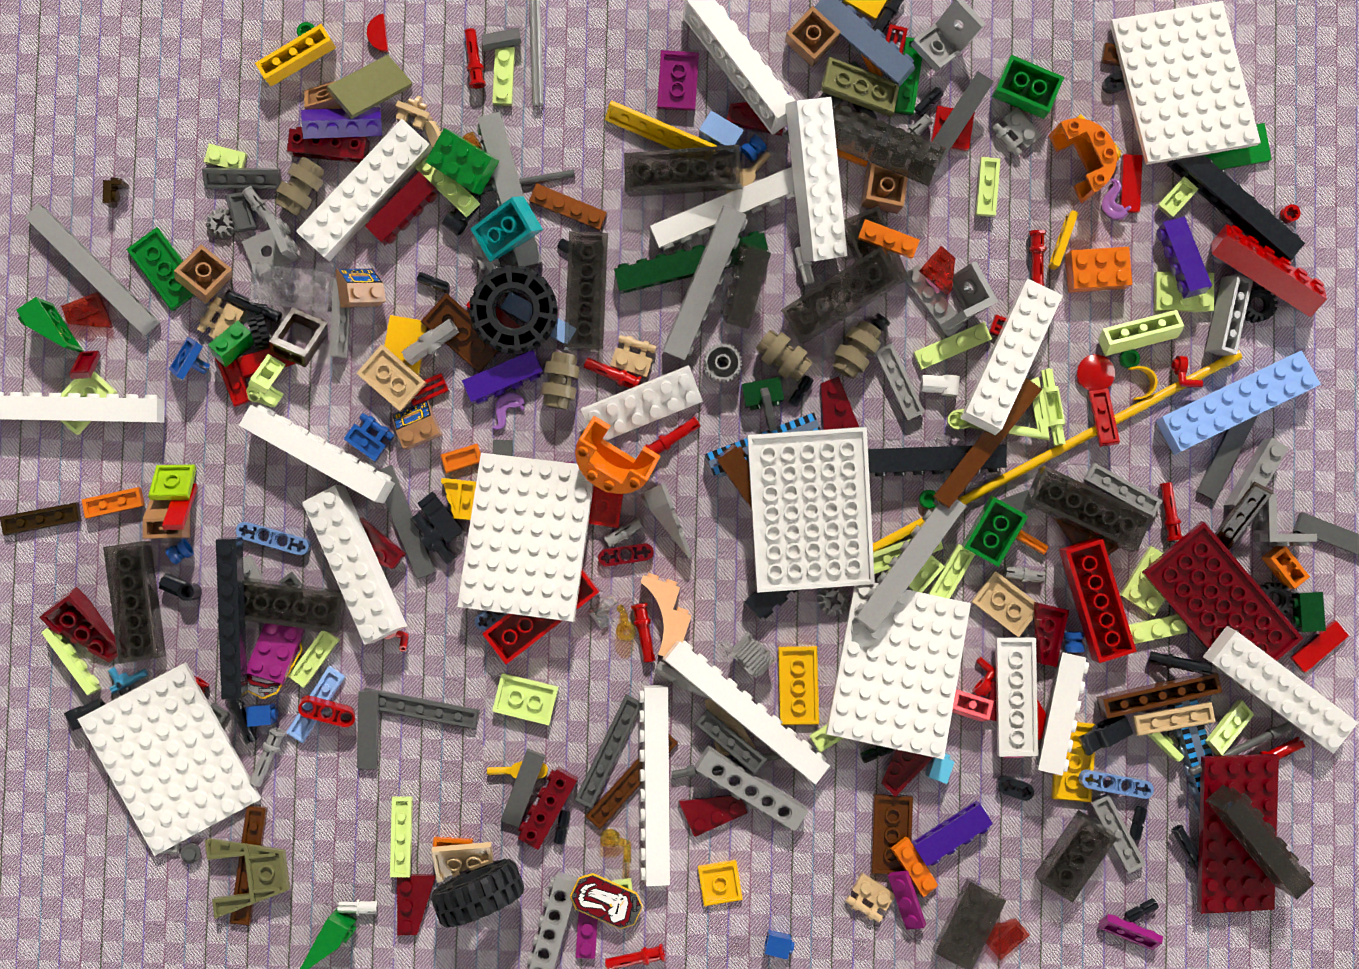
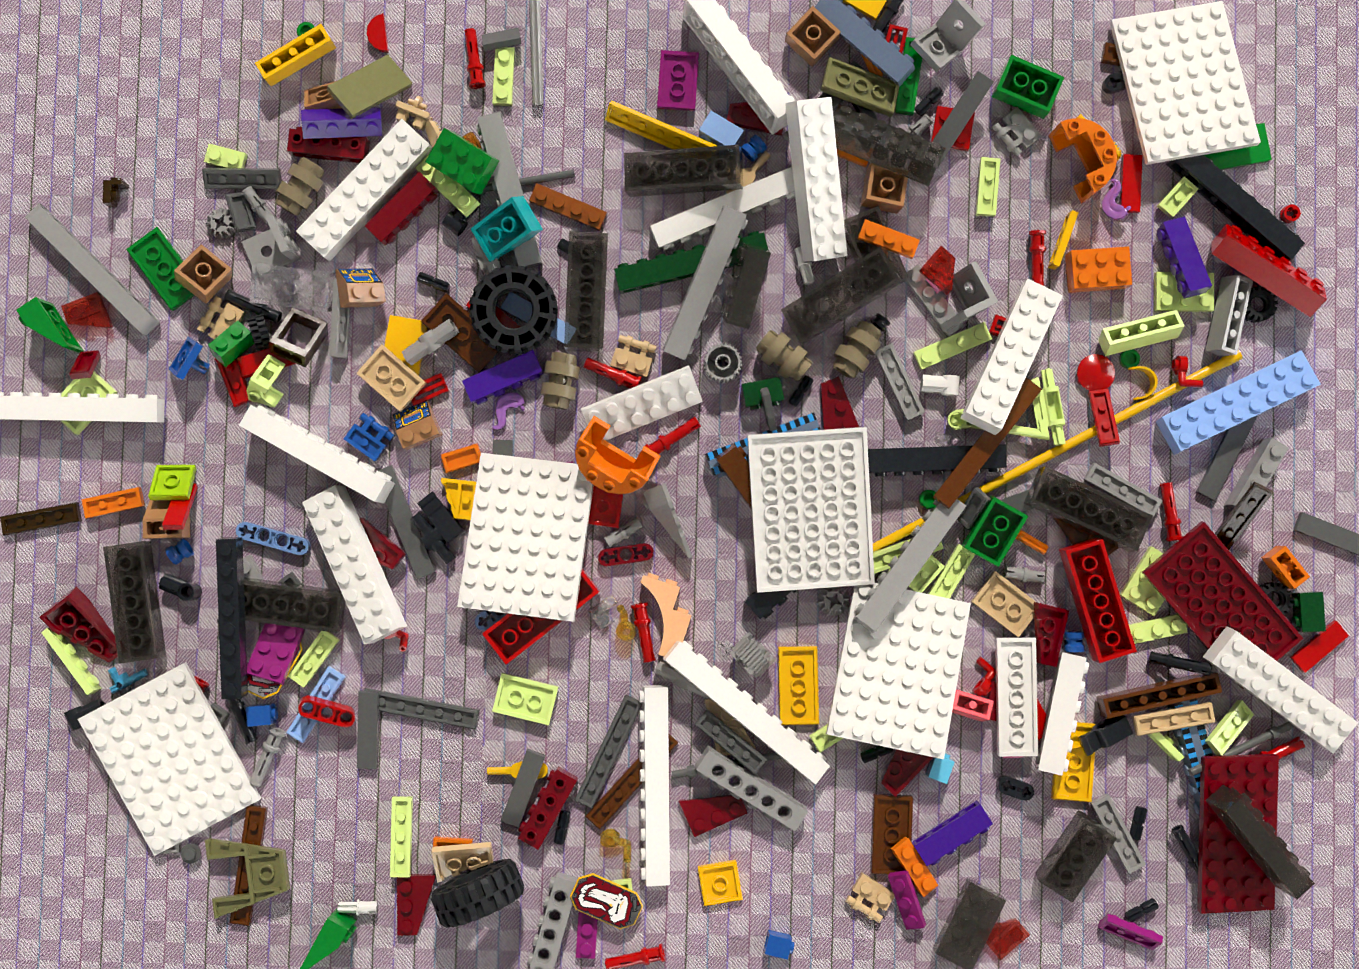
(974, 508): none -> dark grey tile
(1116, 781): medium blue beam -> none
(1266, 528): light grey bracket -> none

